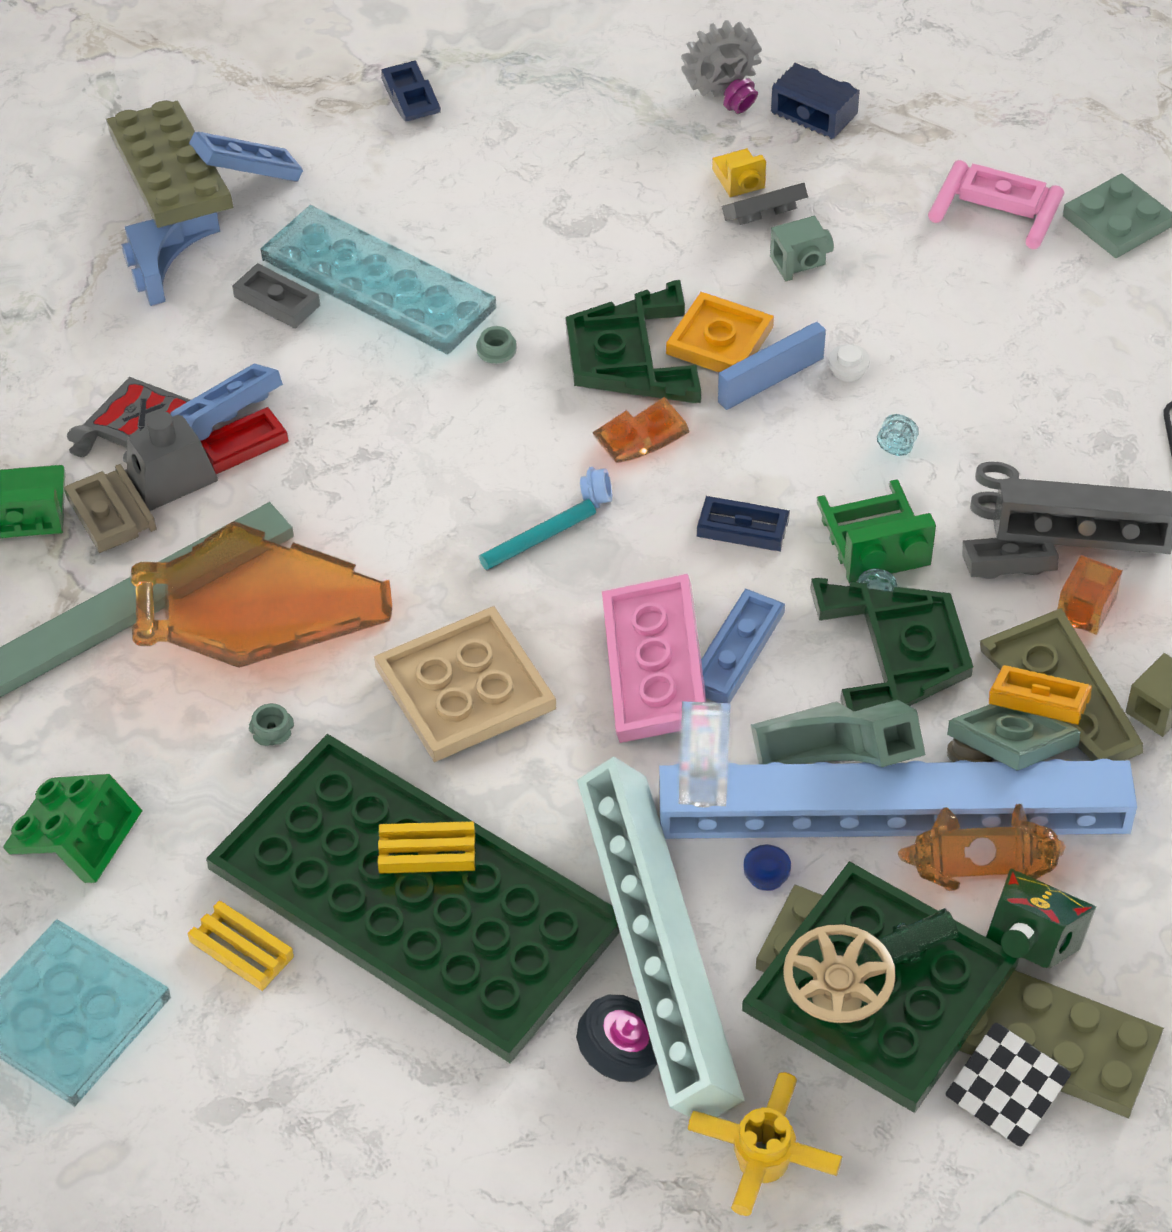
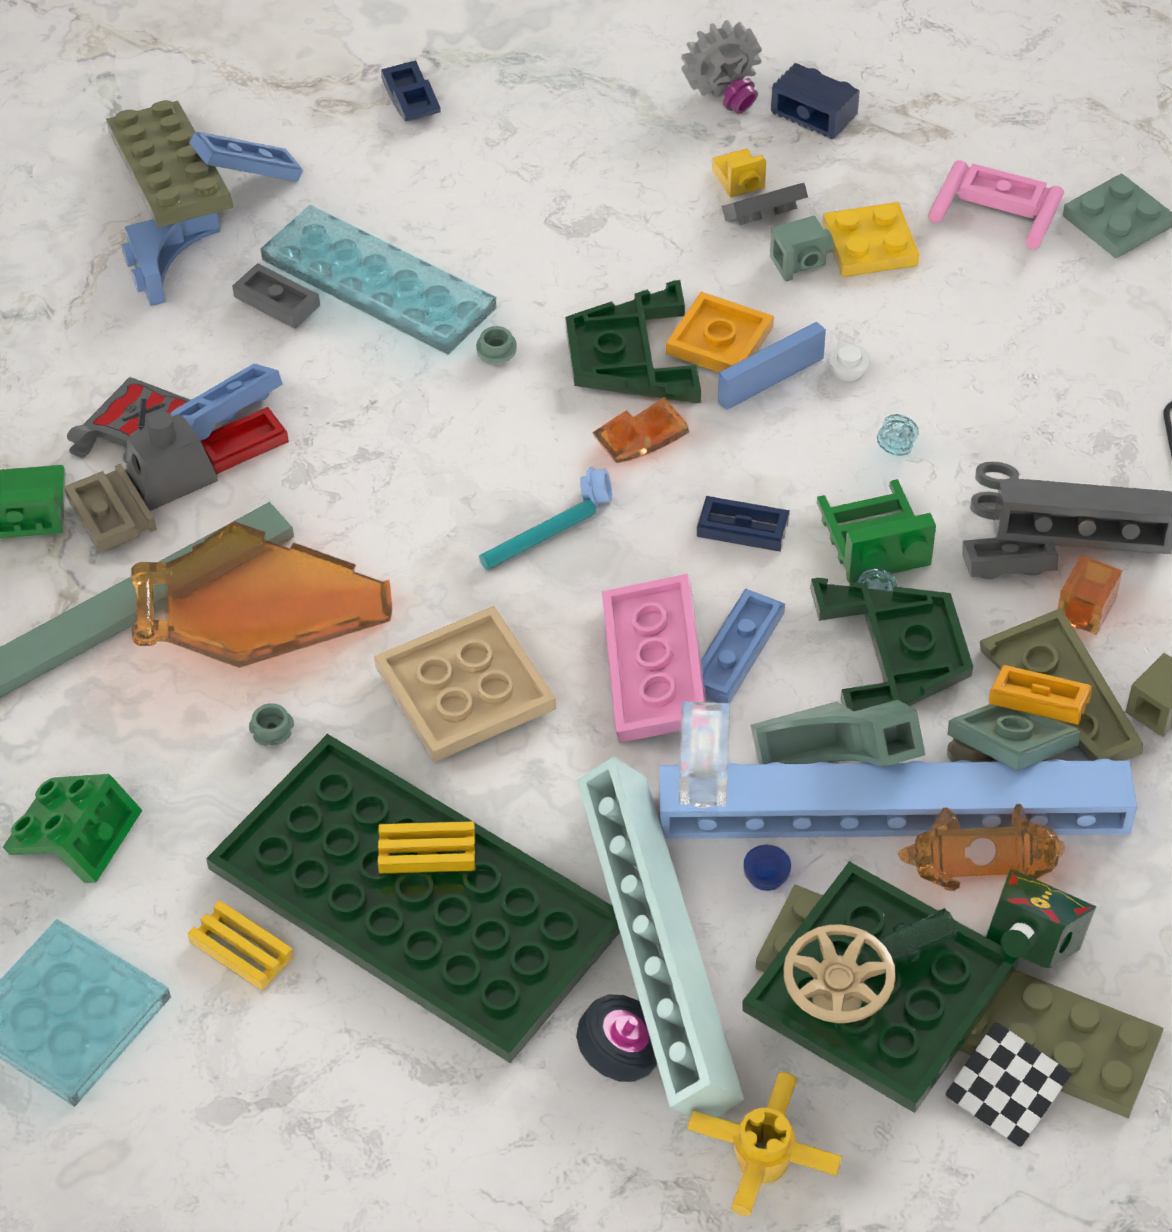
(871, 239): none -> yellow plate

